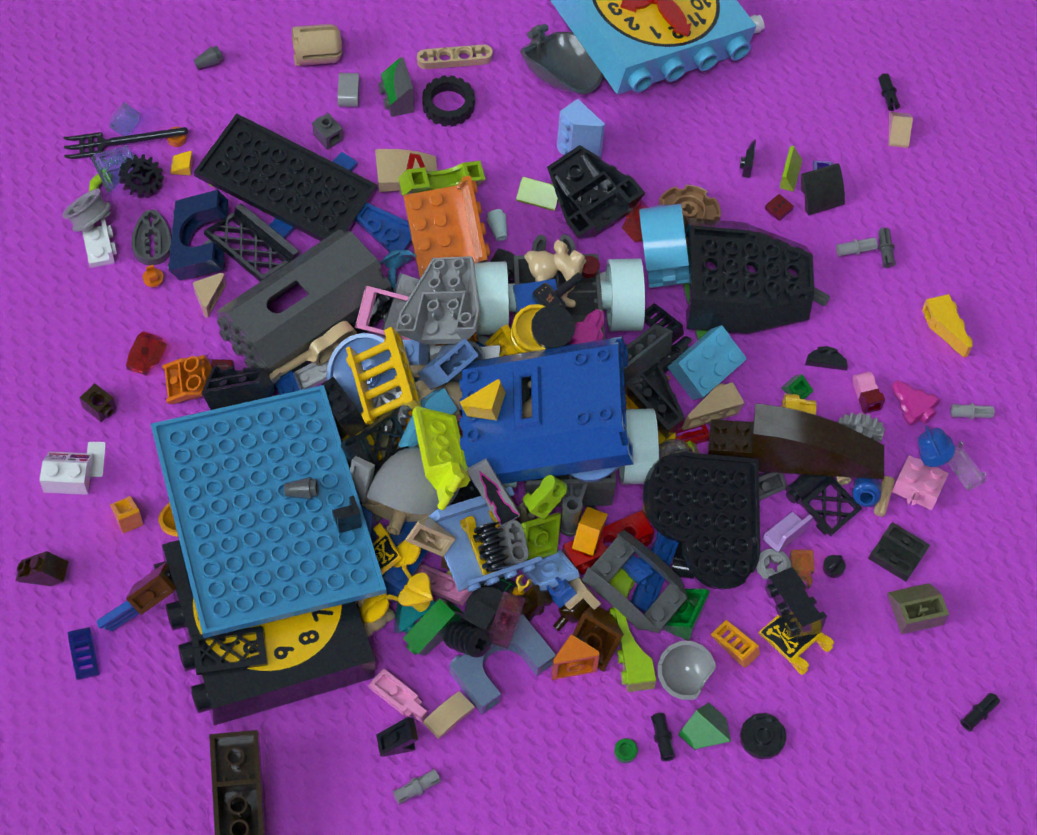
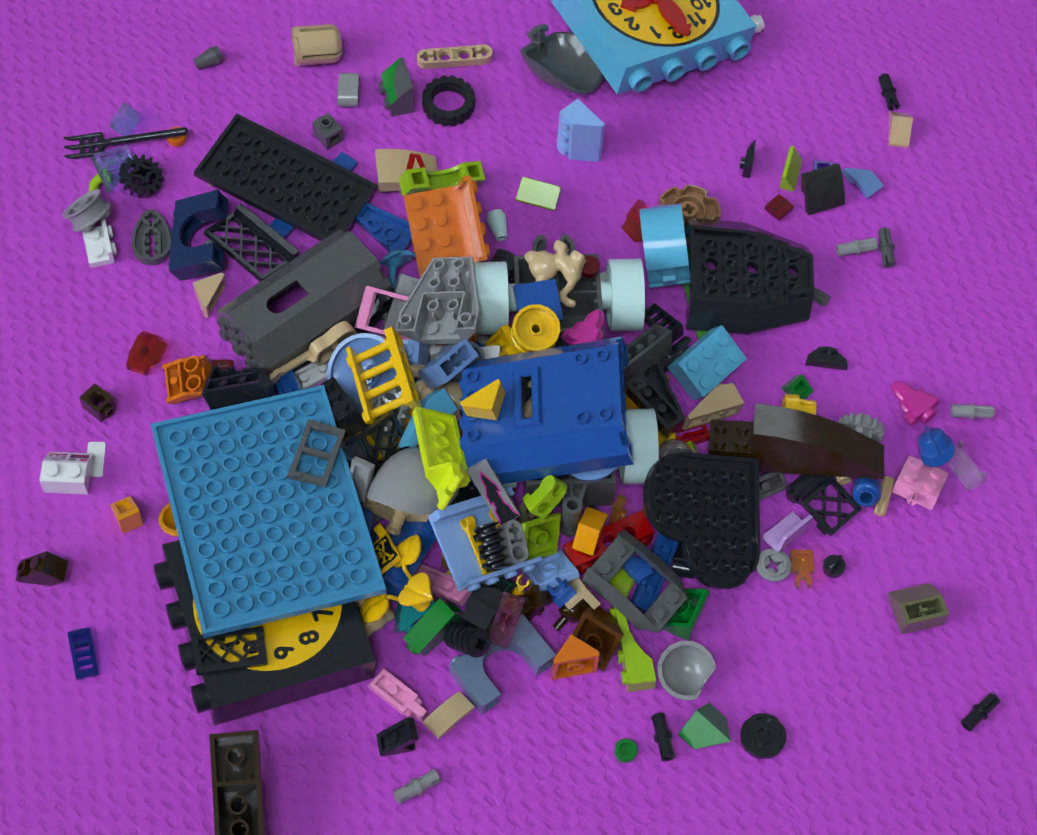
(117, 617): blue tile -> none
(150, 590): reddish brown panel -> none
(152, 276): orange plate -> none
(182, 163): yellow slope -> none
(303, 488): dark grey cone -> none
(331, 457): none -> dark grey window
(347, 517): black panel -> none
(431, 536): tan slope -> none
(547, 296): black piece -> none
(552, 327): black tile -> none
(592, 192): black wedge -> none
(619, 509): none -> clear yellow plate
(746, 653): light orange slope -> none
(778, 637): yellow flag -> none
(794, 605): black wedge -> none
(864, 179): none -> medium blue slope
(868, 392): leg -> none
(899, 551): pearl dark grey slope -> none
(945, 322): yellow slope -> none

